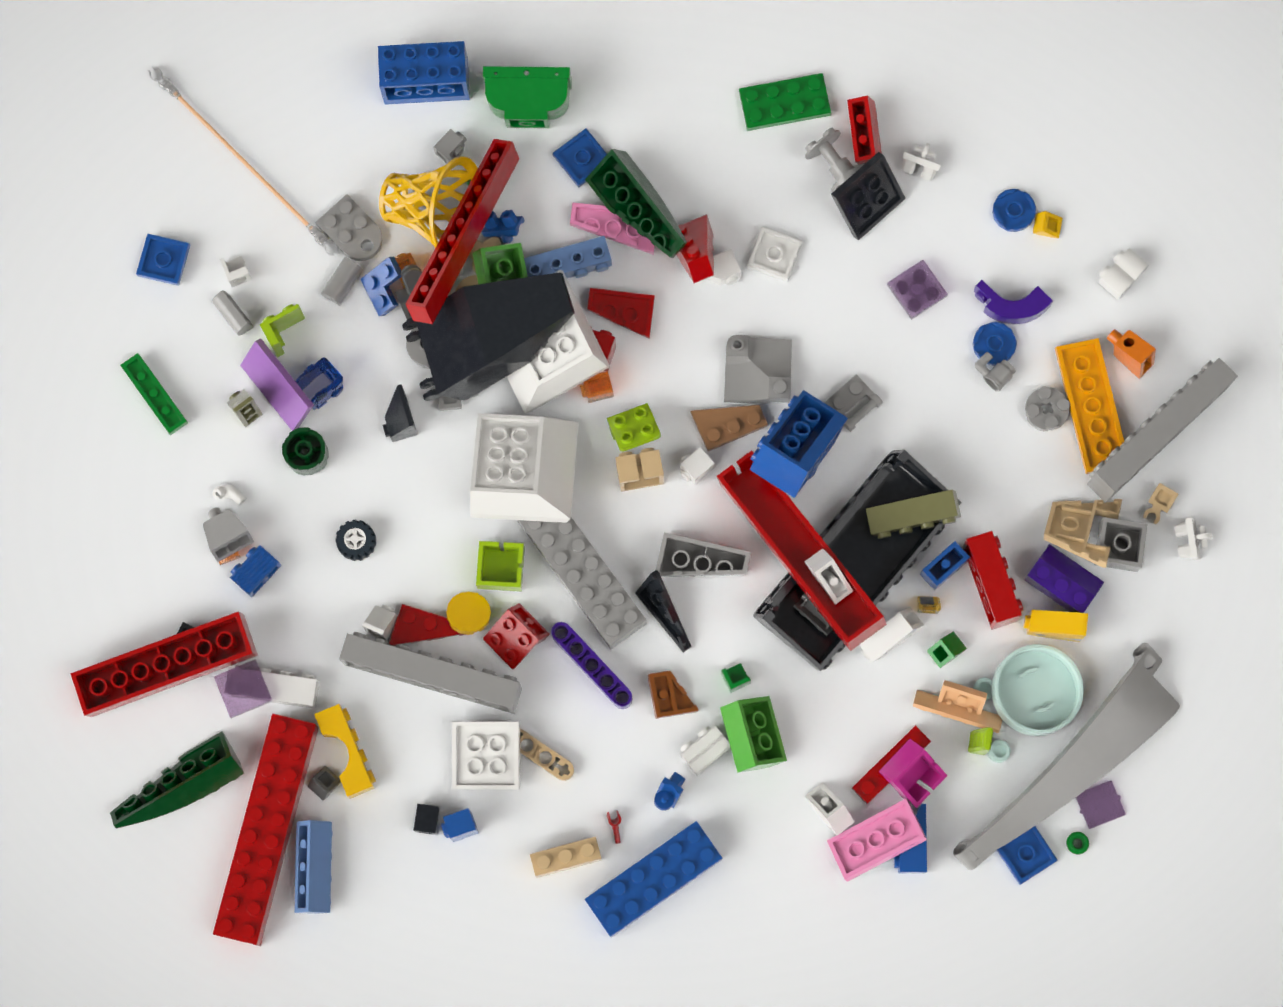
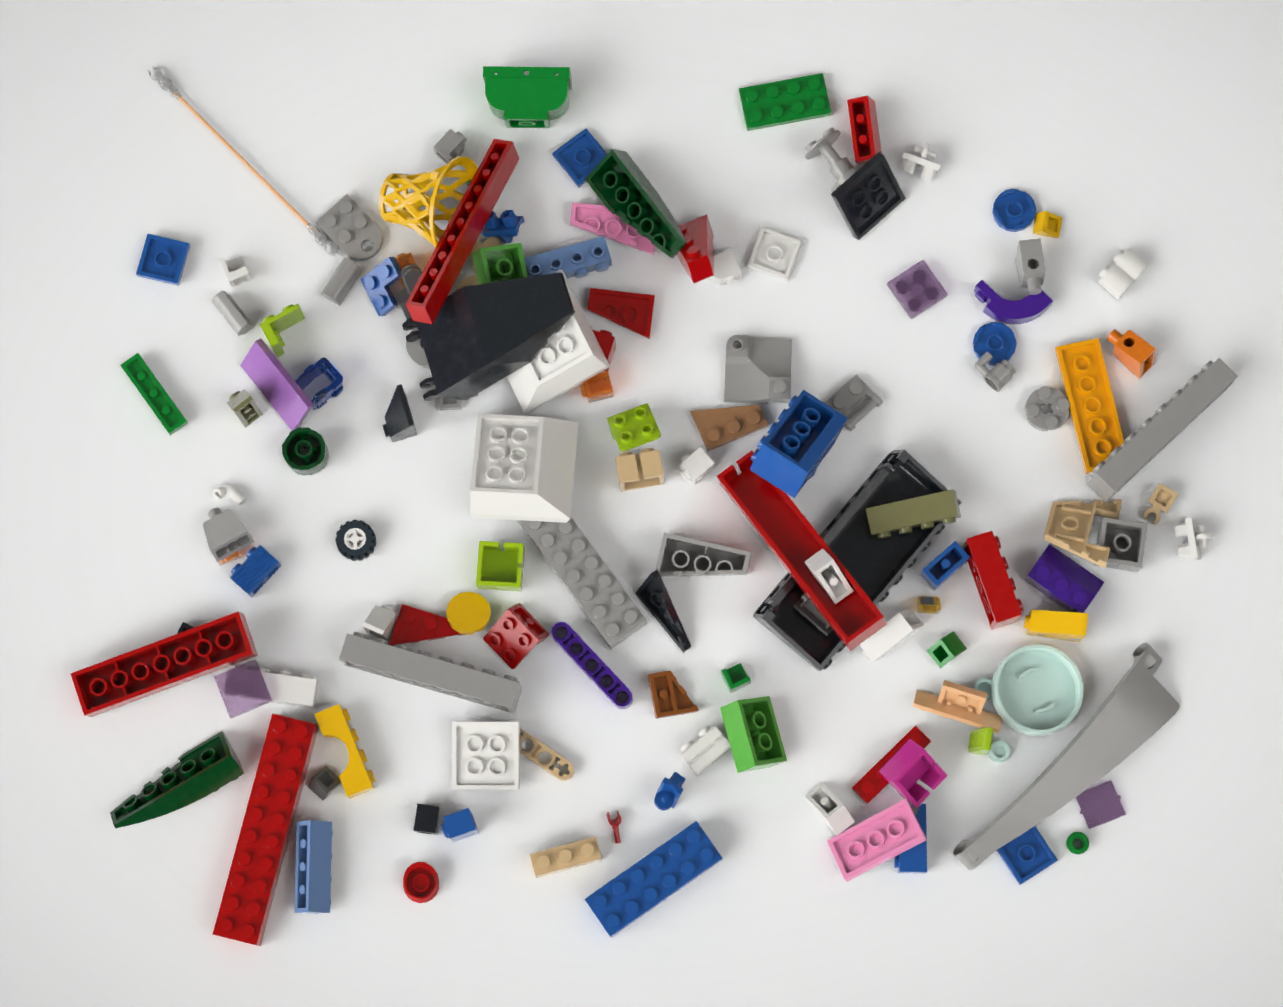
(420, 882): none -> red piece
(423, 72): blue brick -> none
(1030, 265): none -> light grey torso

